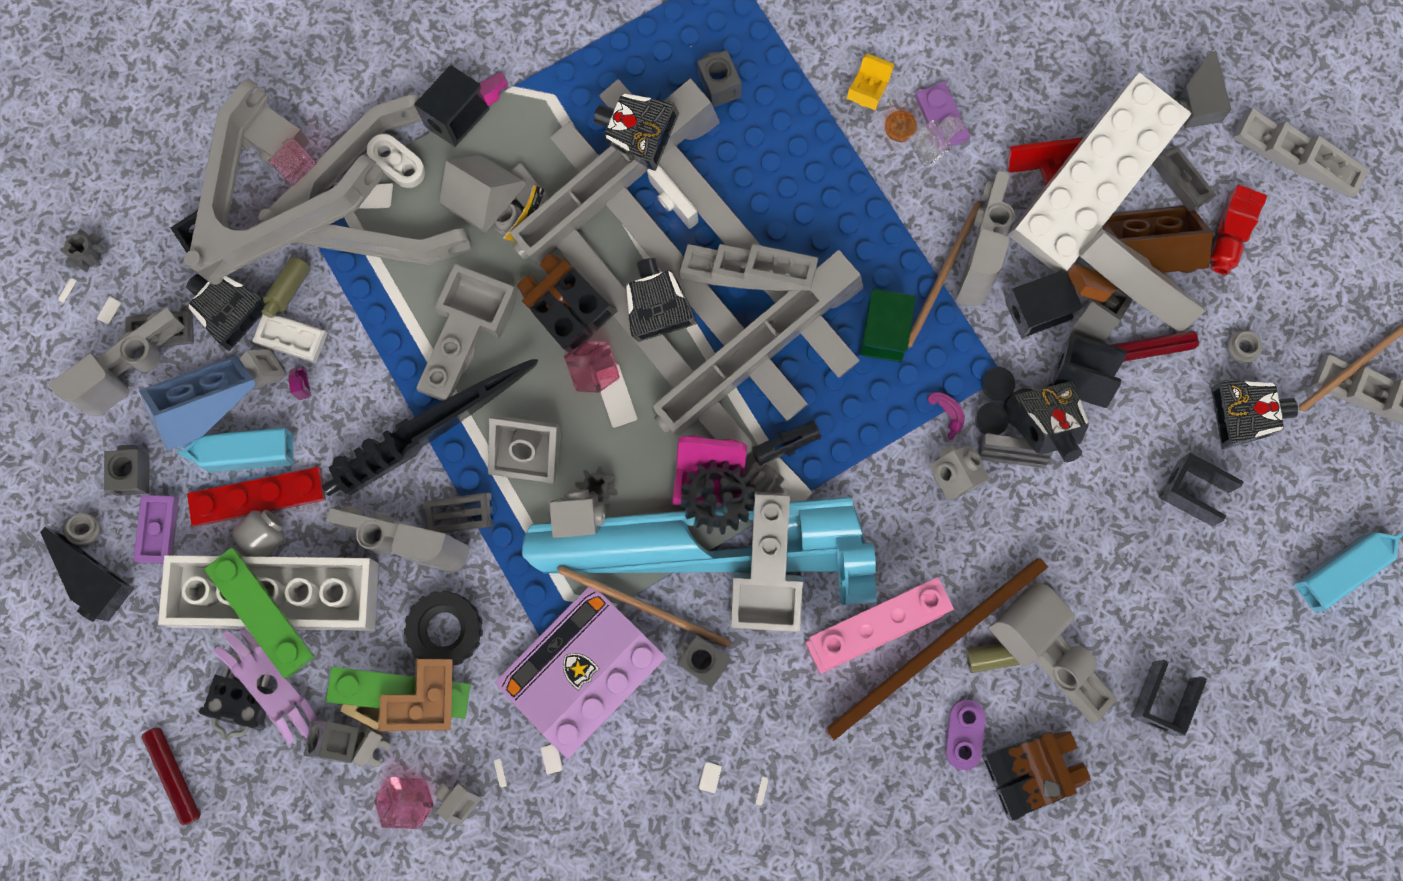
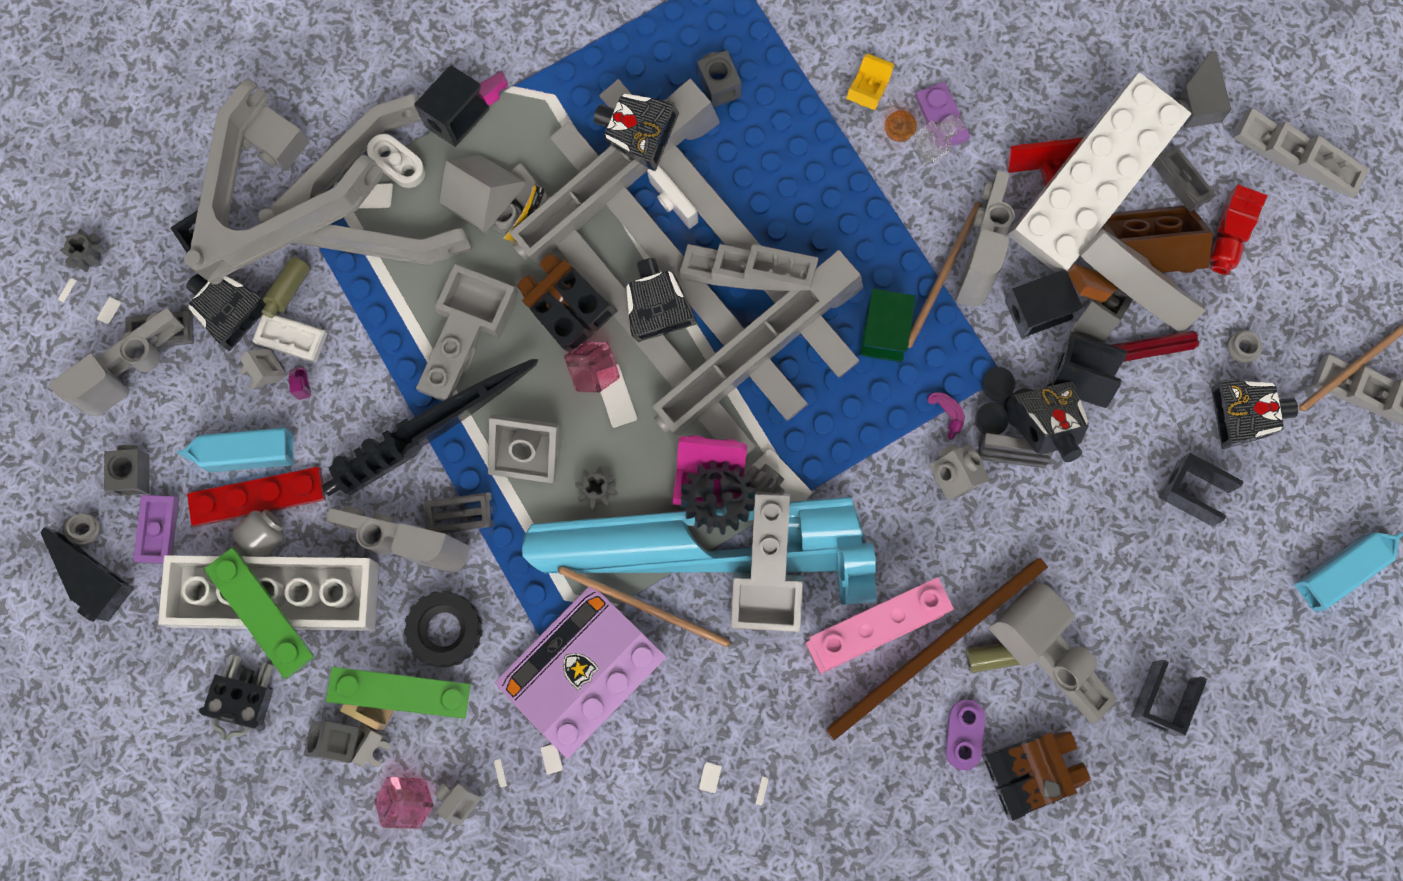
(170, 776): dark red axle -> none
(195, 401): medium blue slope -> none
(255, 666): lavender piece -> none
(292, 161): clear pink panel -> none
(428, 707): medium nougat plate -> none
(576, 514): light grey brick -> none
(714, 671): dark grey brick -> none
(807, 434): black pin -> none

